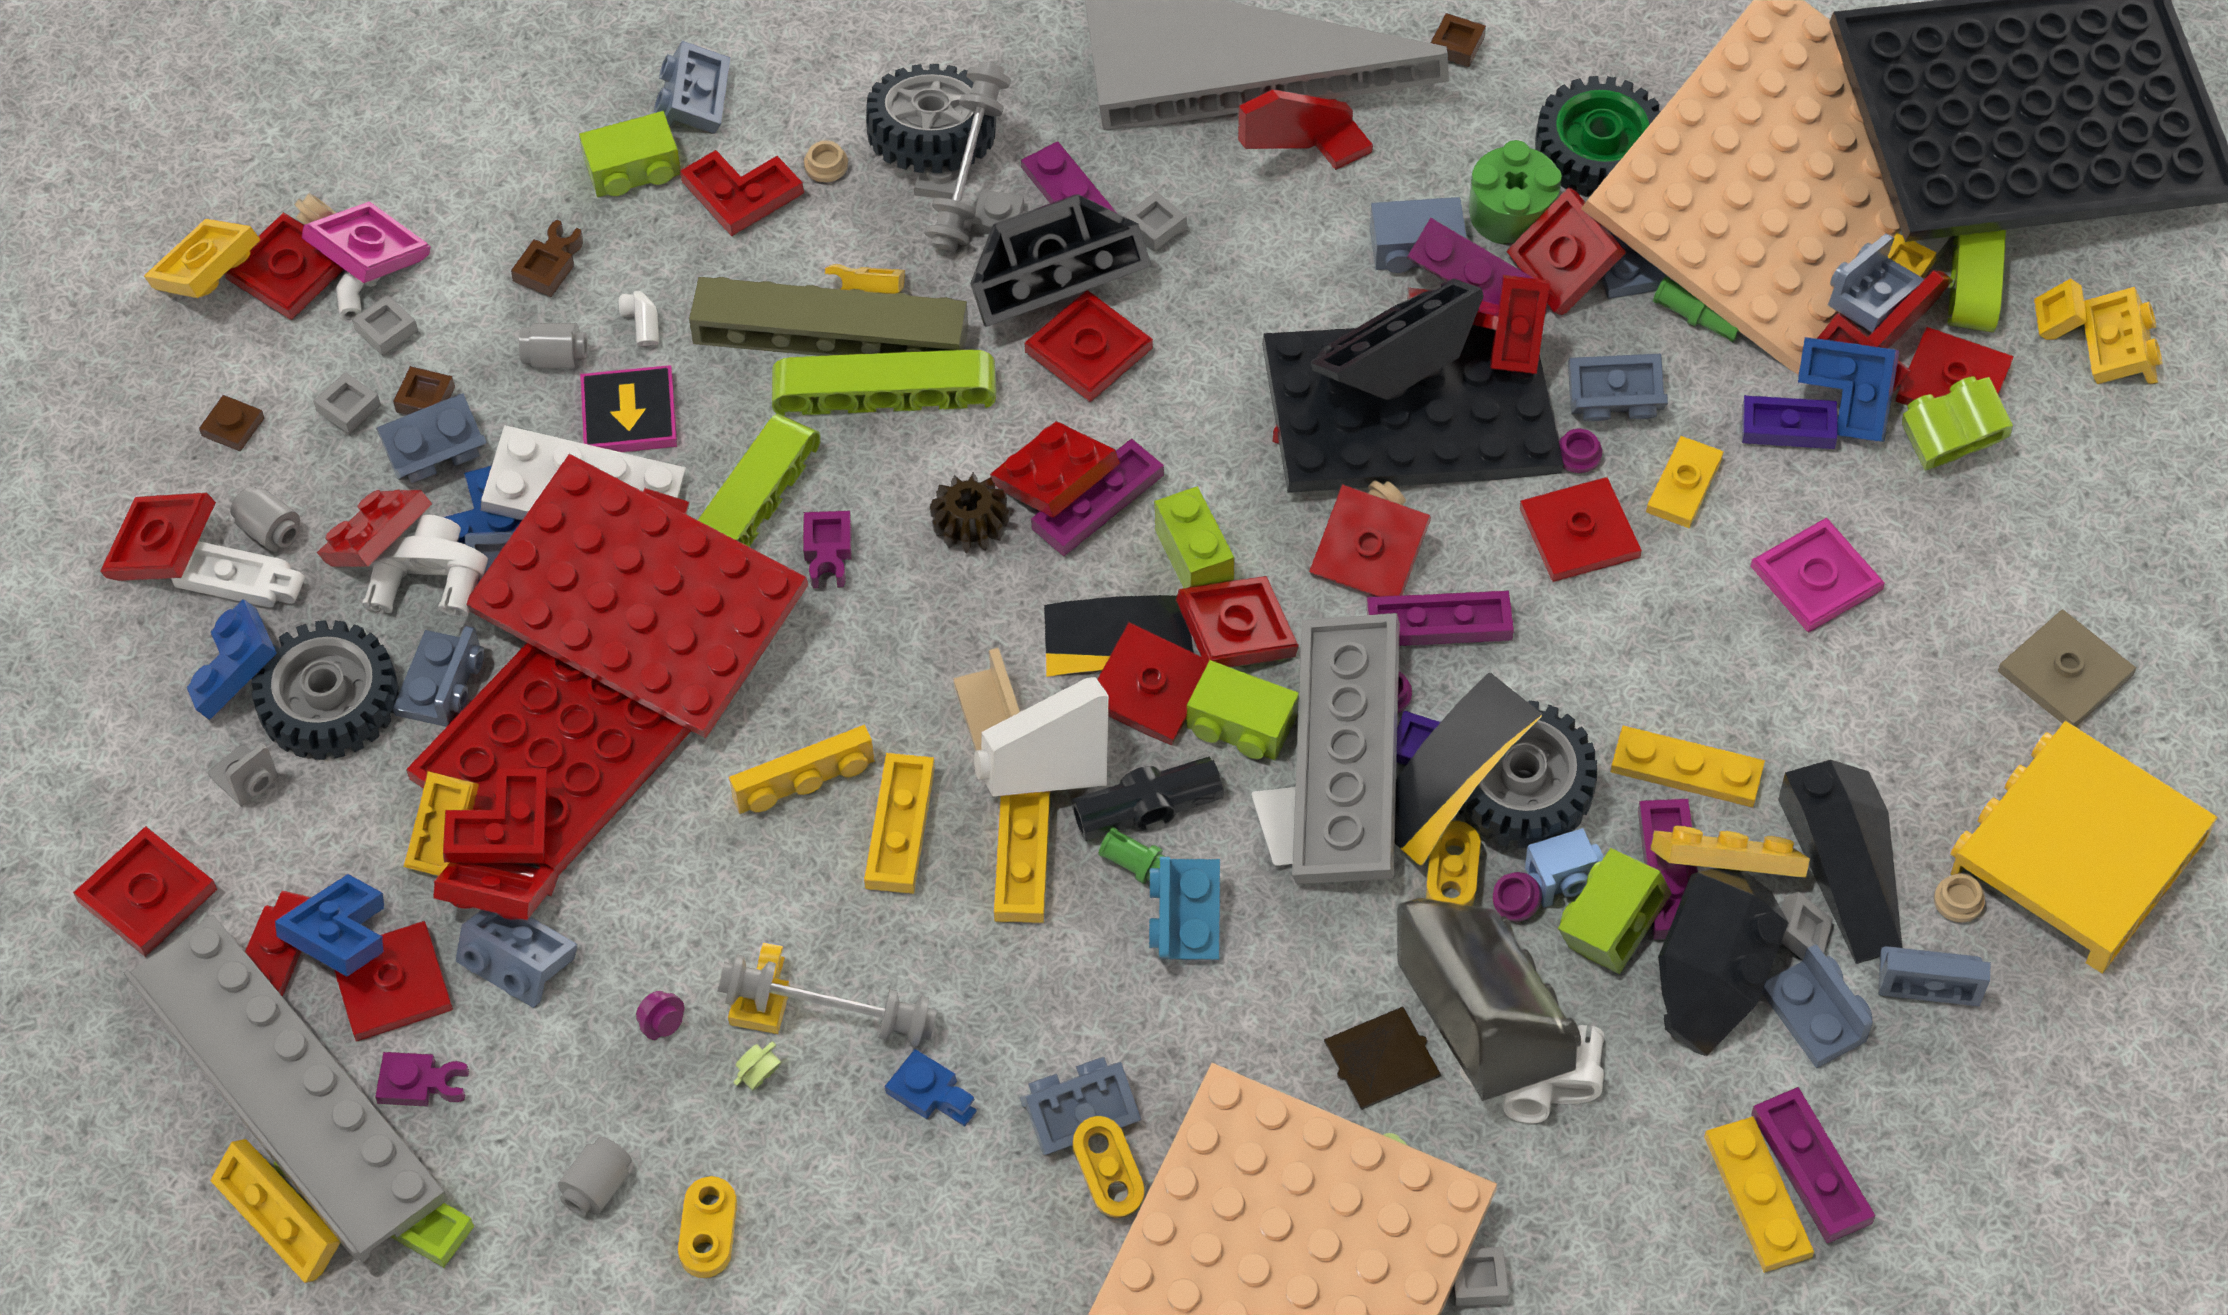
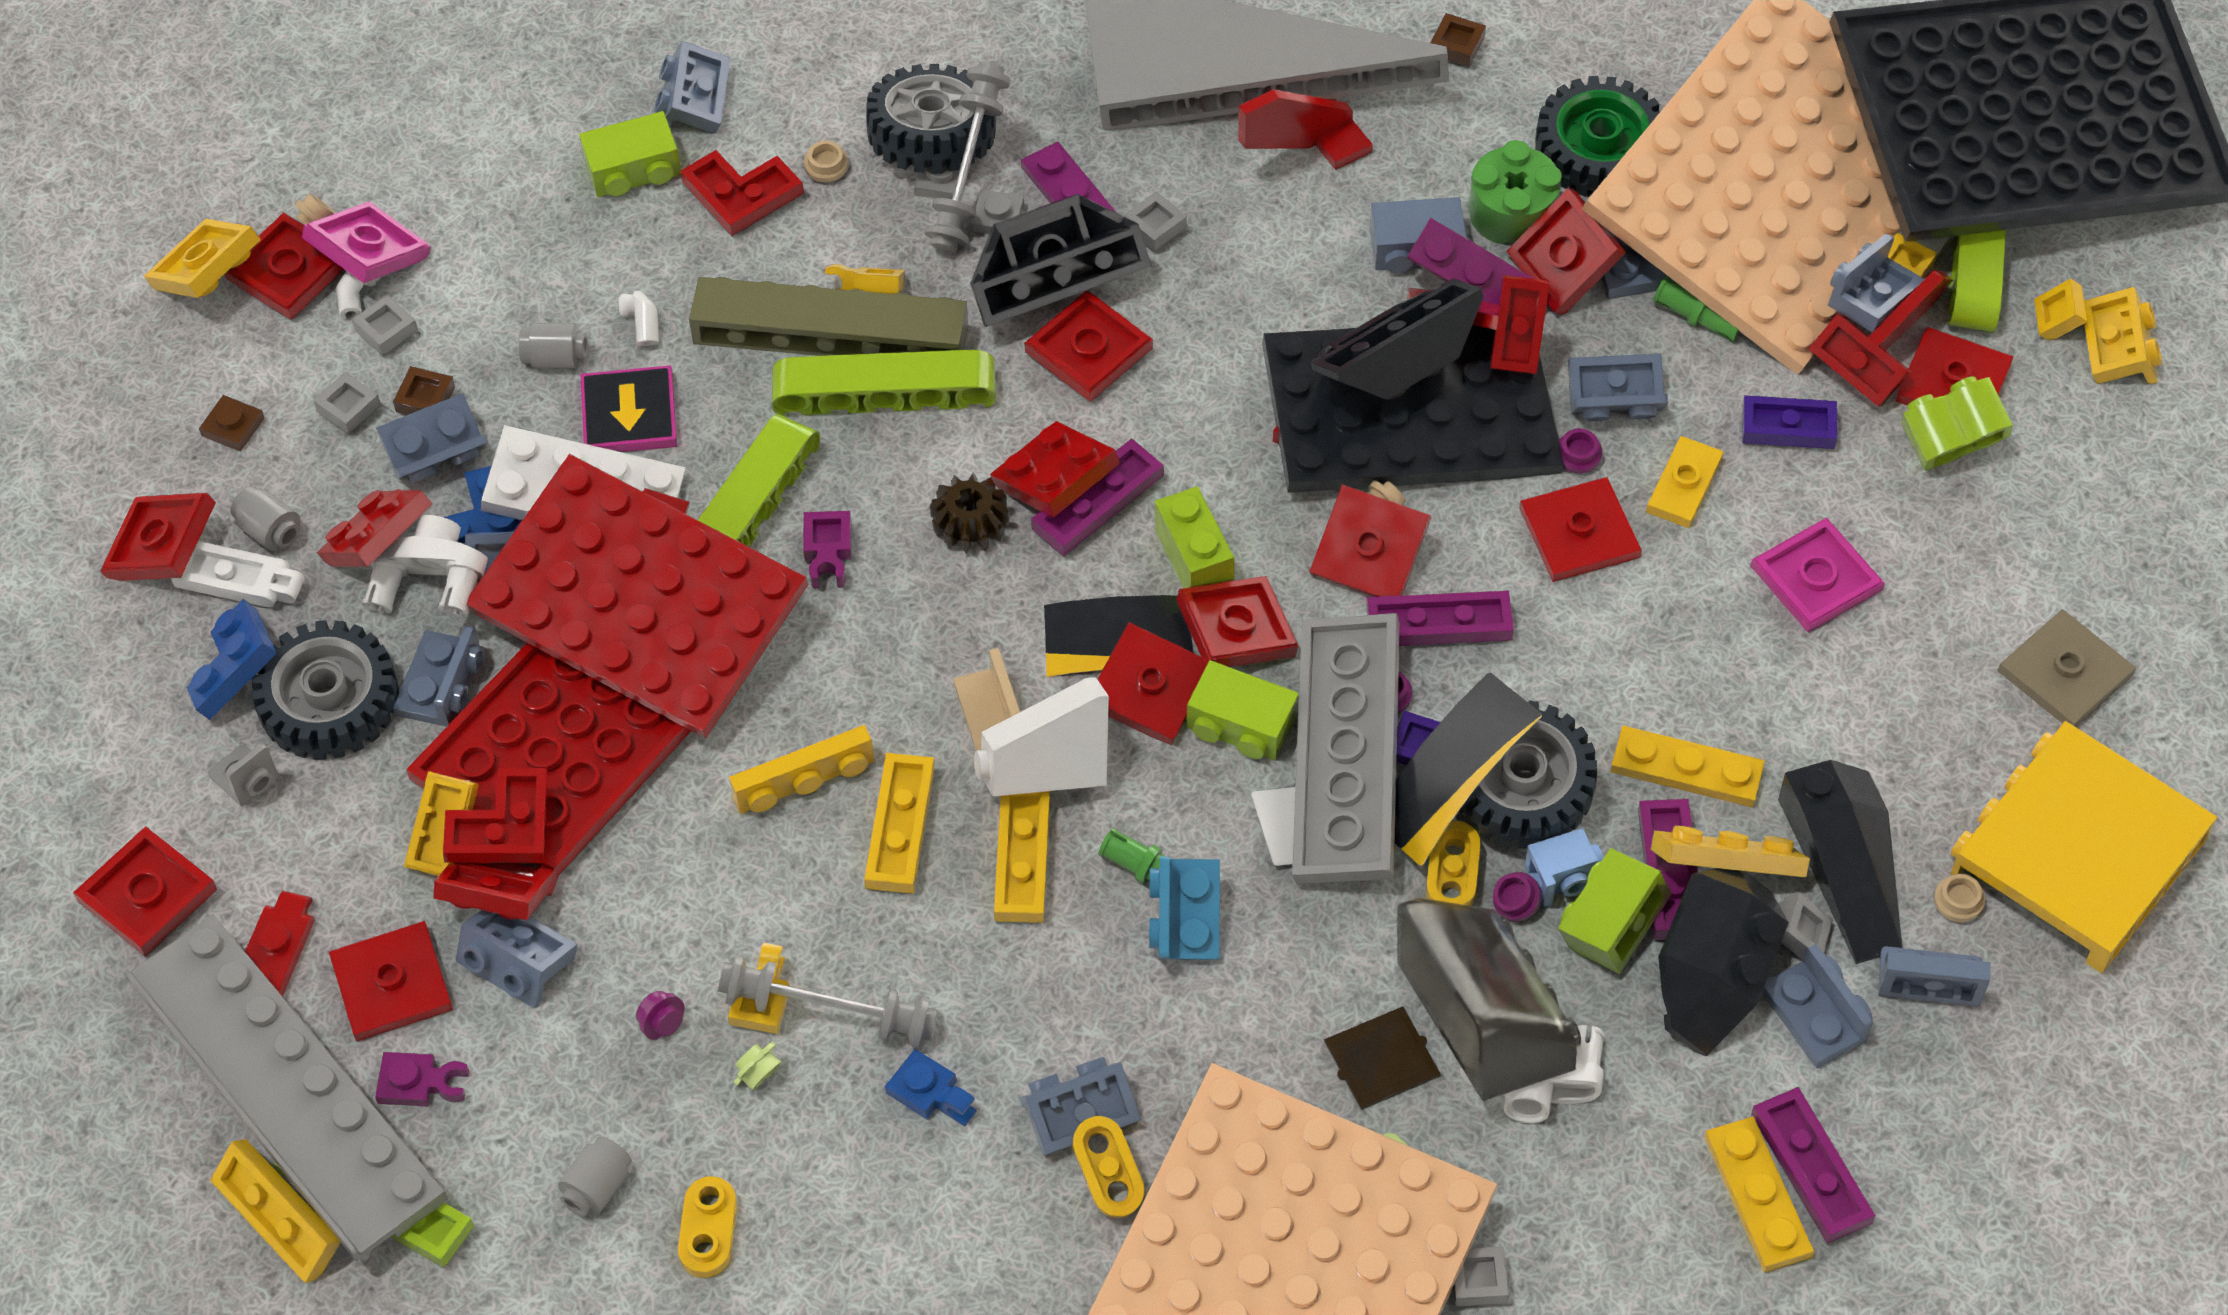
(331, 926): blue plate -> none
(547, 264): reddish brown plate -> none
(1147, 797): black piece -> none
(1864, 376): blue plate -> none

